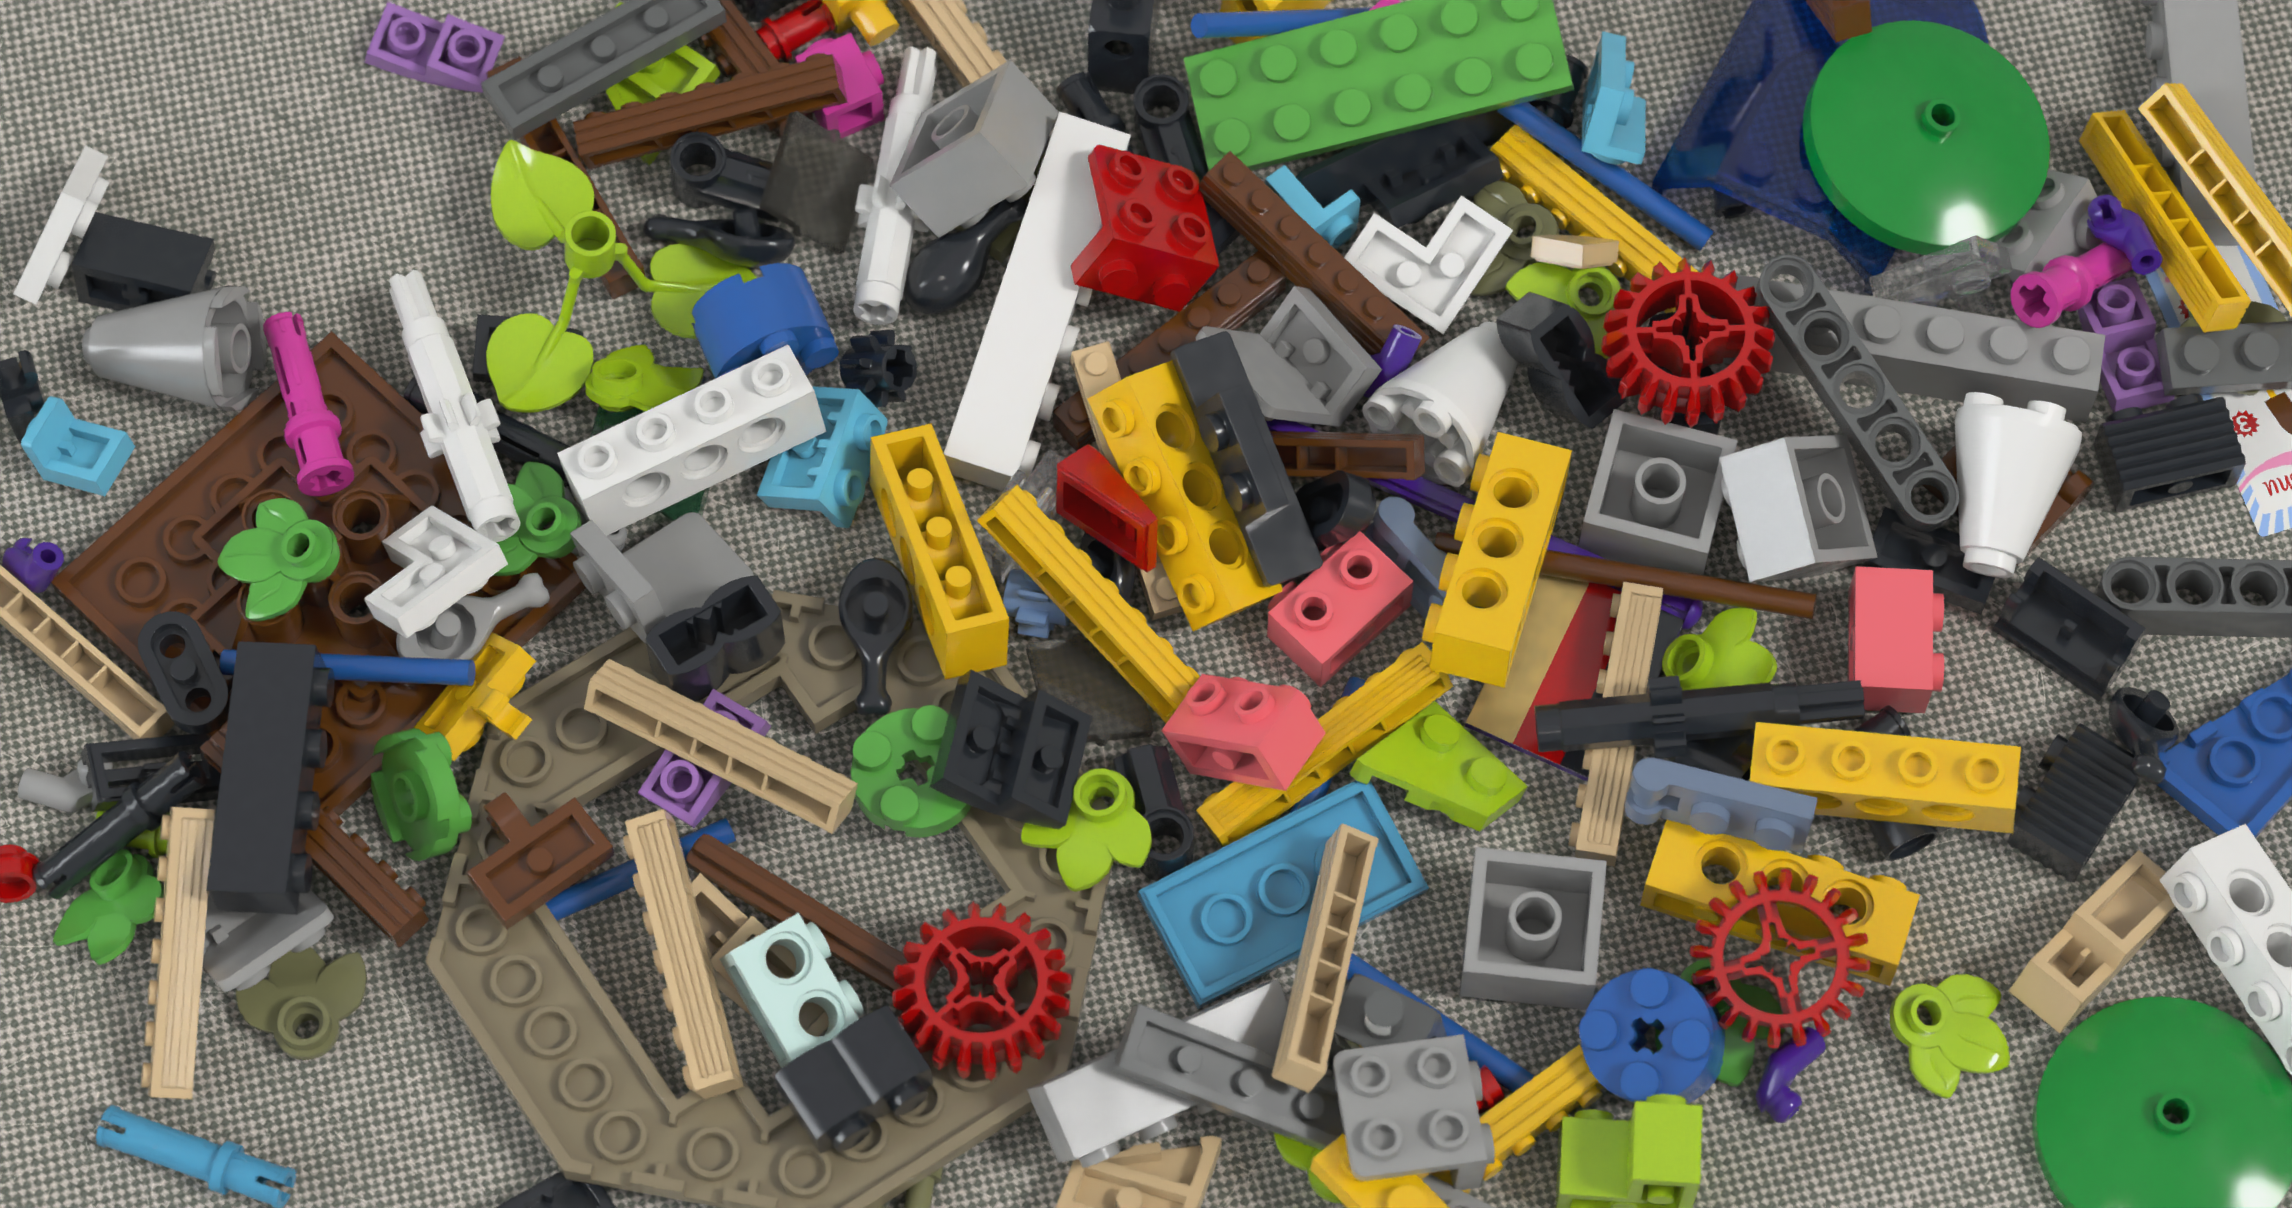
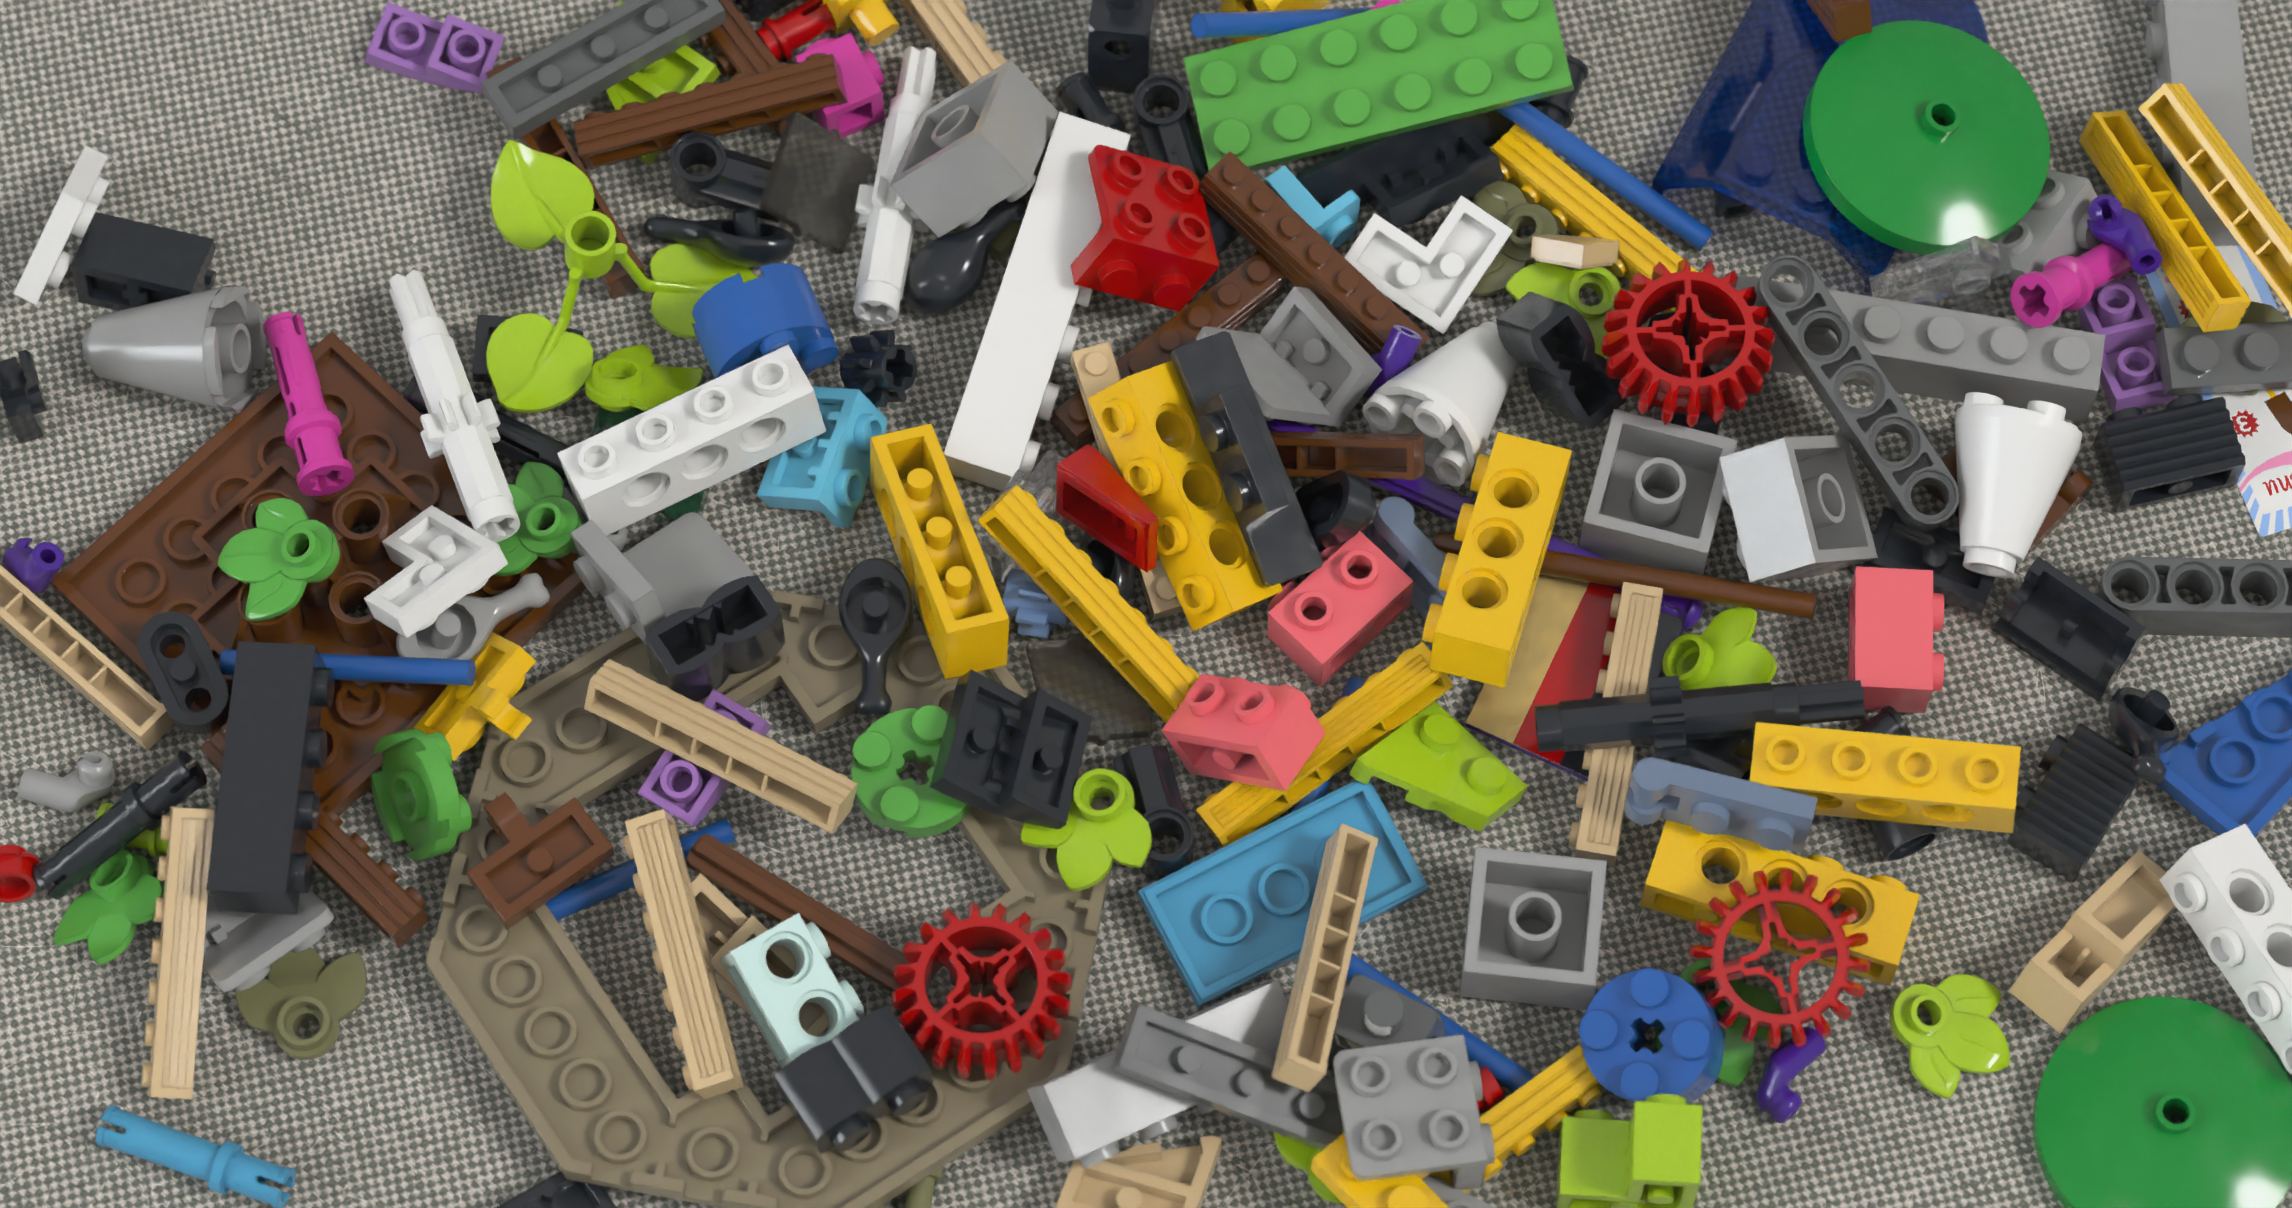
(74, 449): medium azure bracket -> none
(99, 779): black tile -> none
(1611, 113): medium azure bracket -> none

